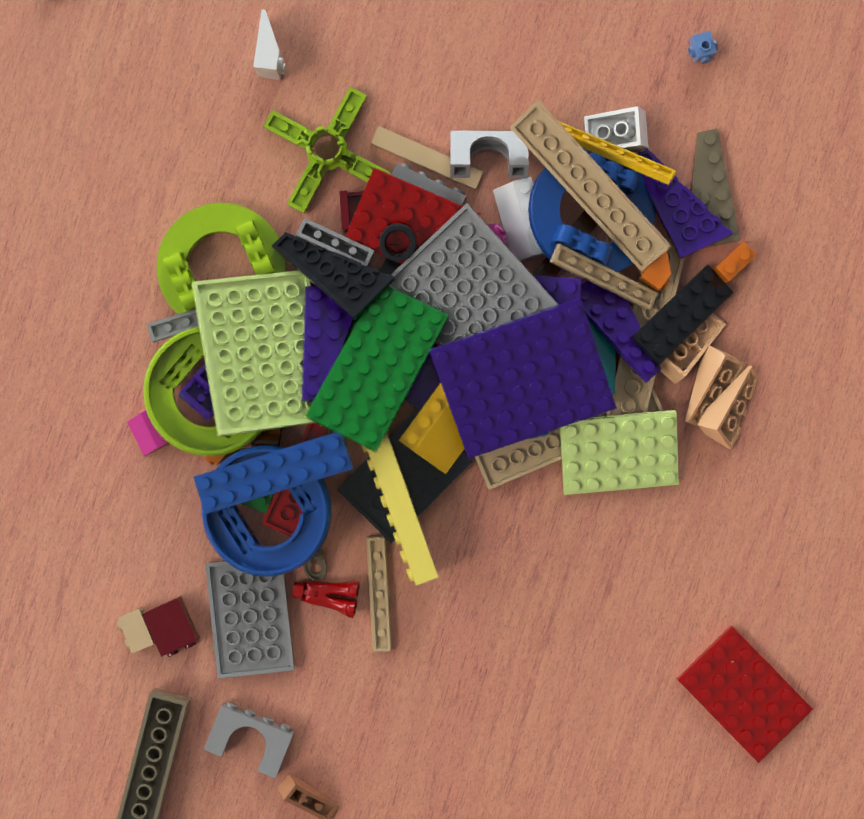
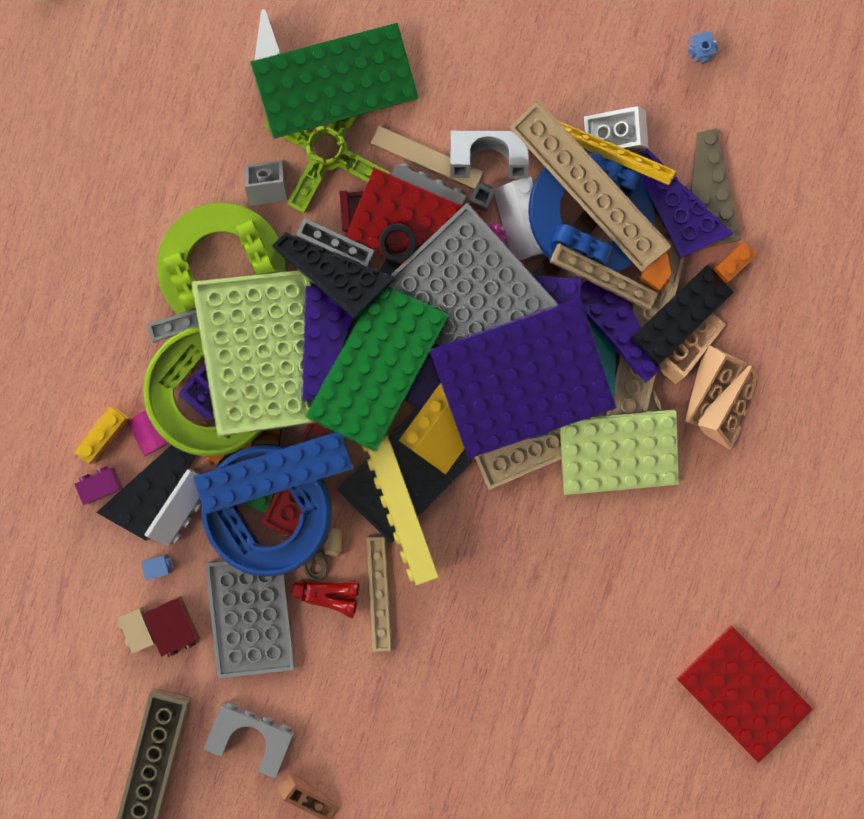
(98, 486): none -> magenta brick
(101, 435): none -> yellow brick
(146, 494): none -> black wing
(157, 566): none -> medium blue brick
(176, 511): none -> white slope
(265, 183): none -> light grey slope
(334, 80): none -> green plate
(334, 543): none -> tan cone
(482, 196): none -> dark grey brick

